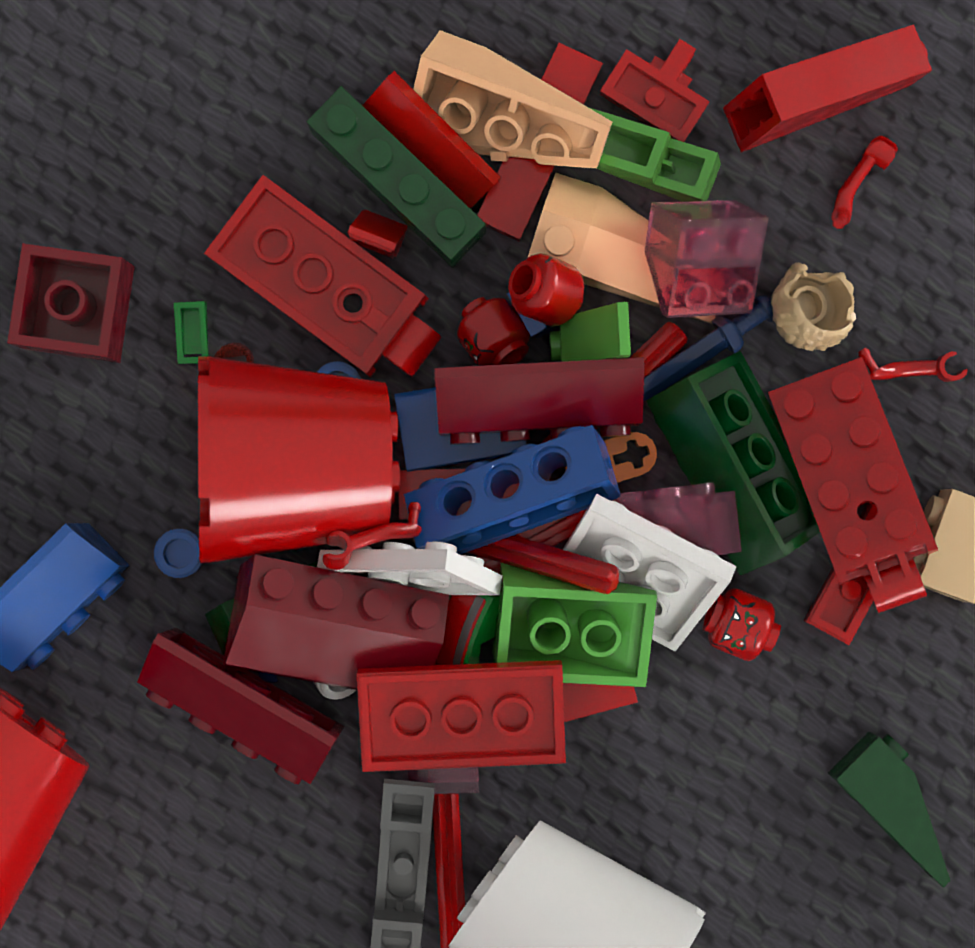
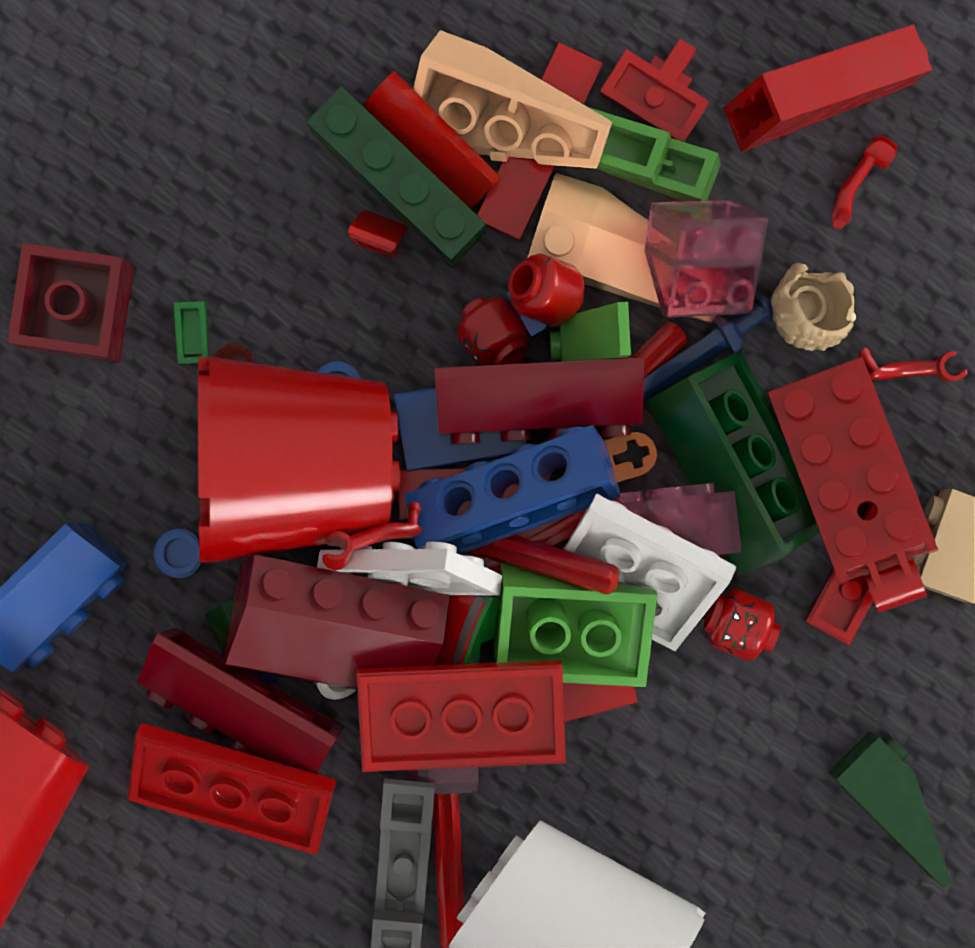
(229, 788): none -> red tile
(311, 270): red hinge -> none

